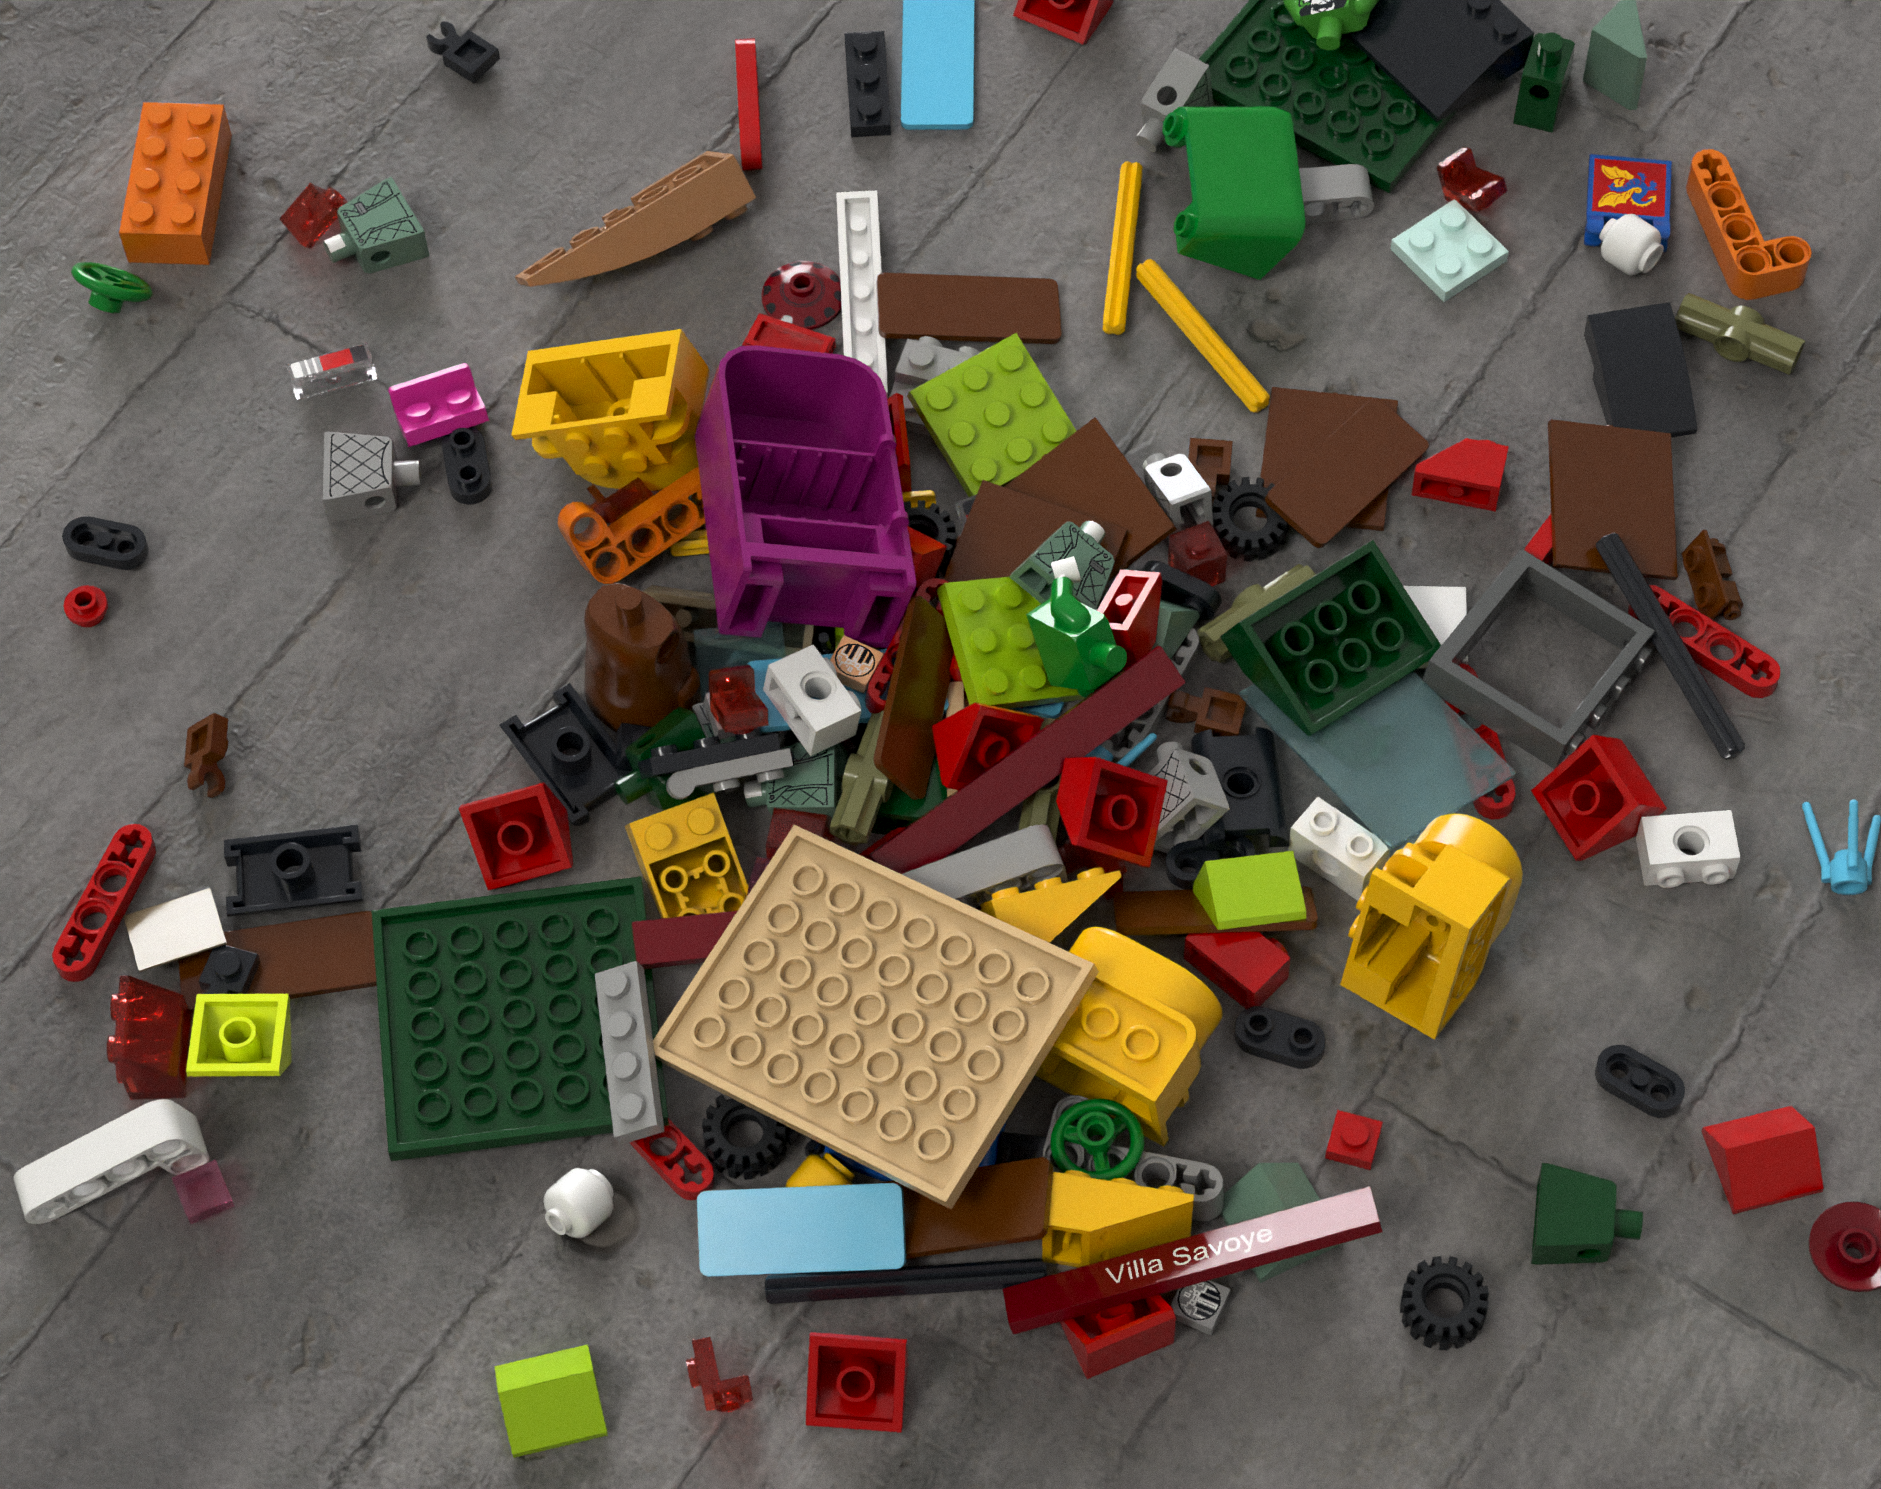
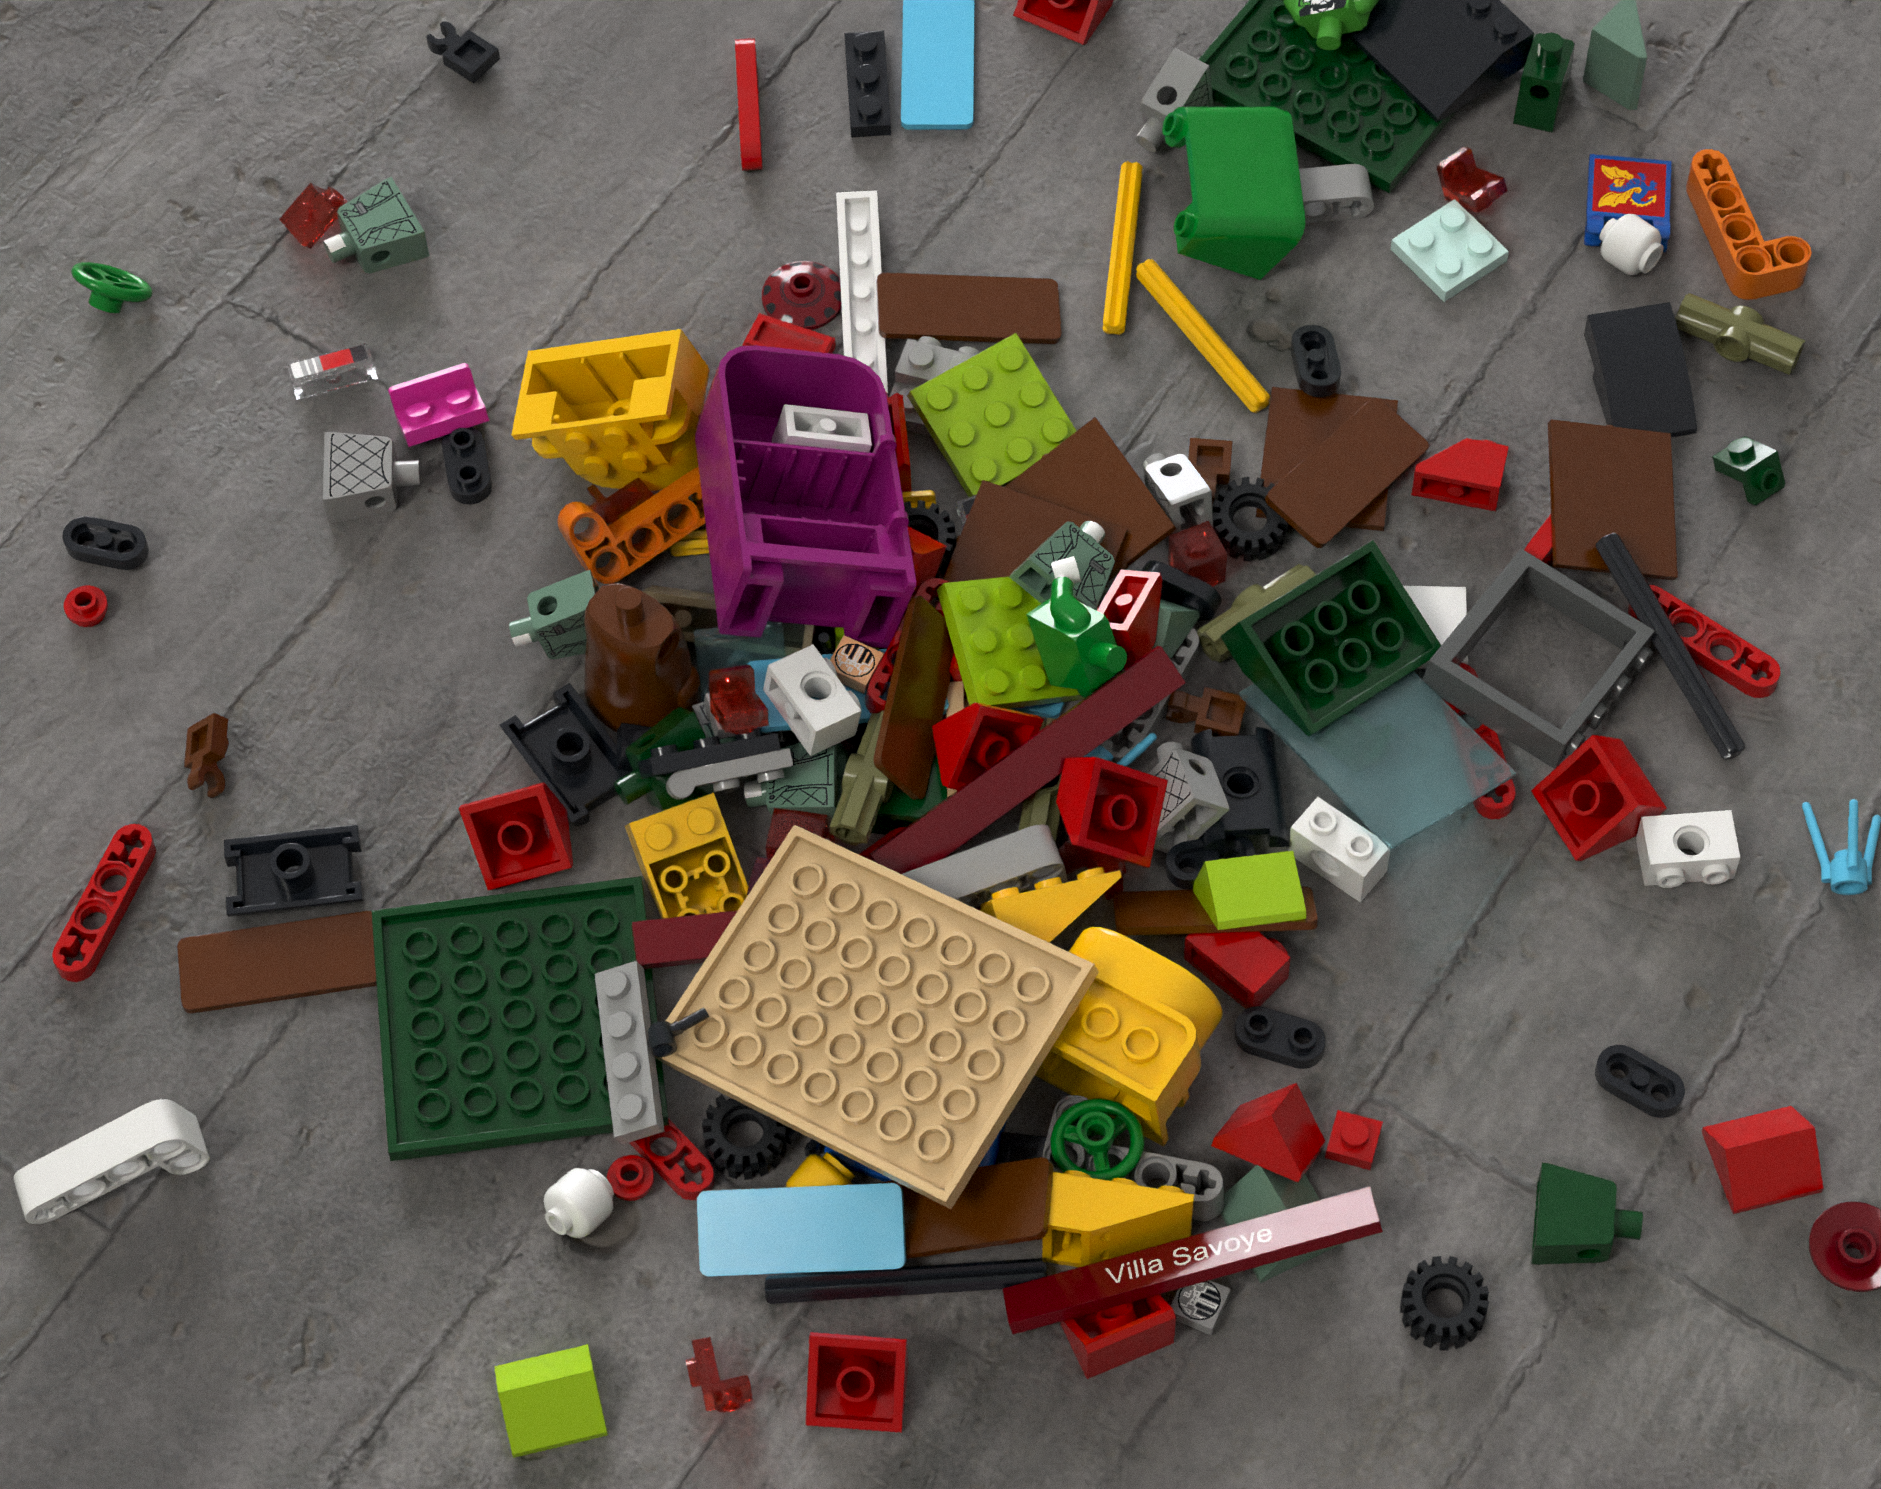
(149, 1039): clear red slope -> none
(174, 929): piece -> none
(175, 183): orange brick -> none
(203, 1192): clear pink plate -> none
(228, 971): black plate -> none
(240, 1035): neon yellow slope -> none
(557, 617): none -> sand green torso
(633, 1189): none -> red plate
(662, 216): medium nougat wedge -> none
(663, 1033): none -> black hand
(823, 428): none -> white brick
(1274, 1133): none -> red slope
(1315, 361): none -> black plate
(1432, 921): yellow brick -> none
(1706, 566): reddish brown hinge -> none
(1752, 465): none -> dark green bracket

